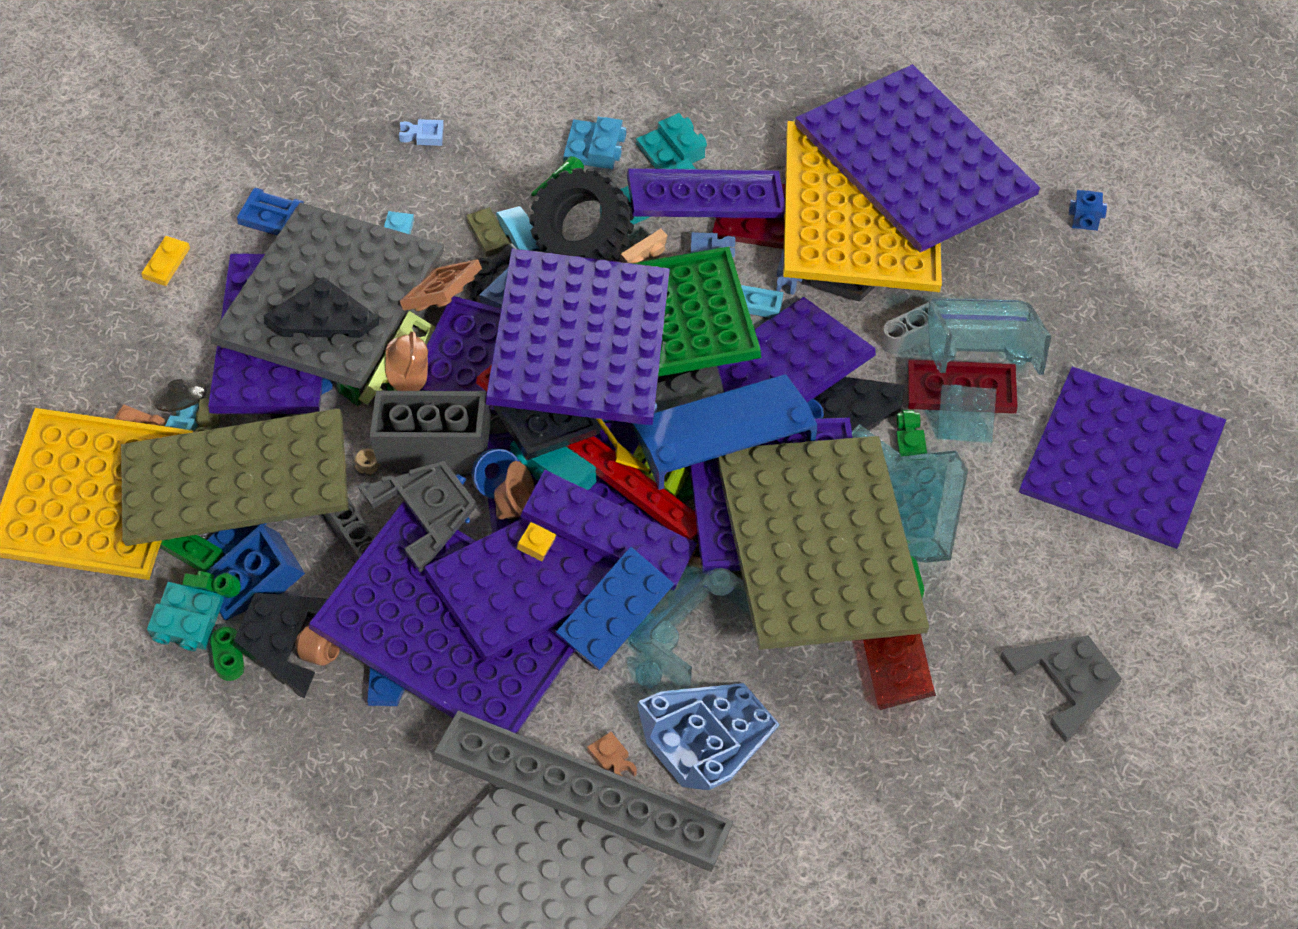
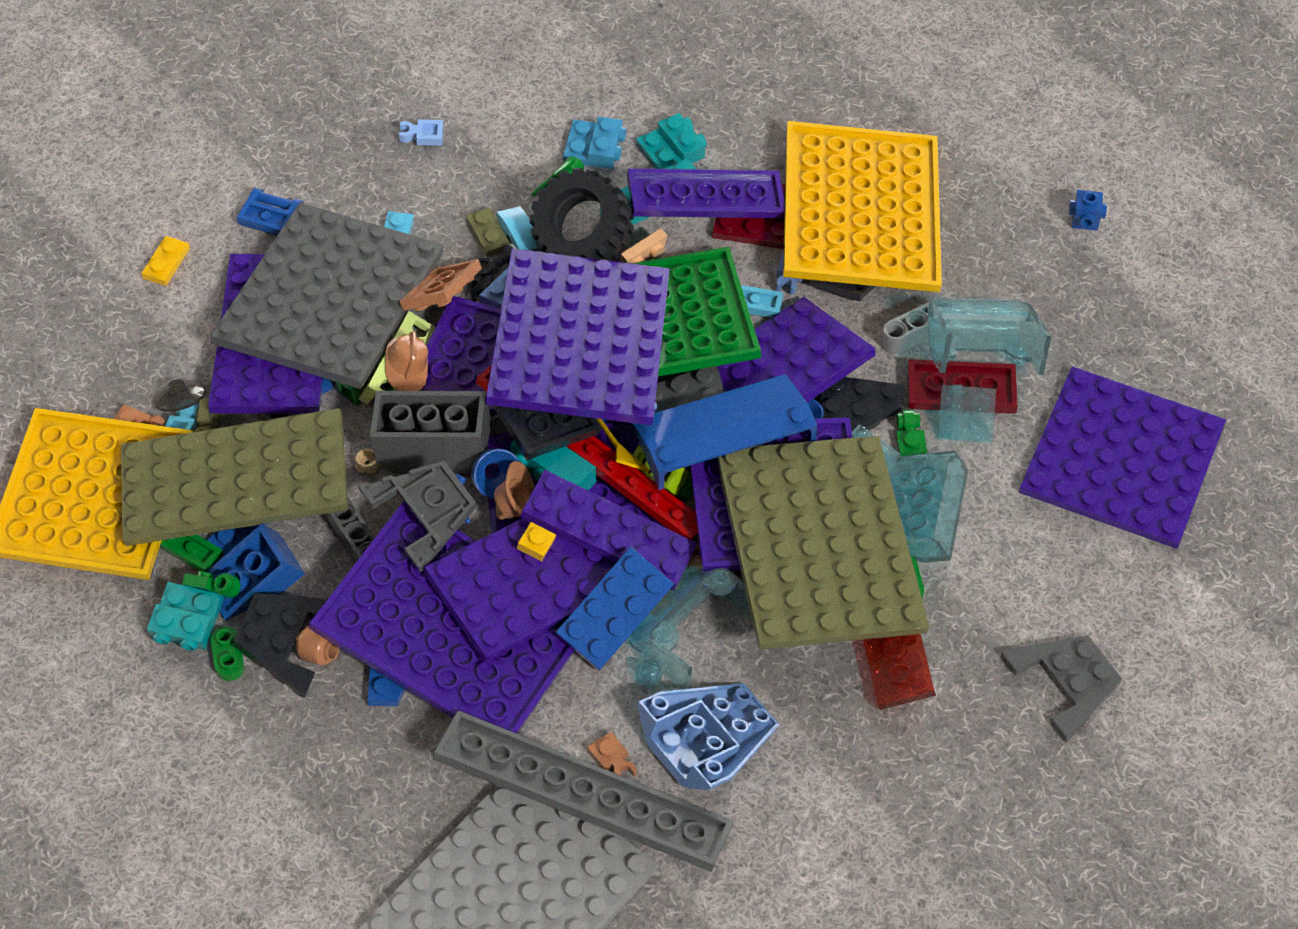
(321, 311): black plate -> none
(709, 241): medium blue plate -> none
(916, 157): dark purple plate -> none

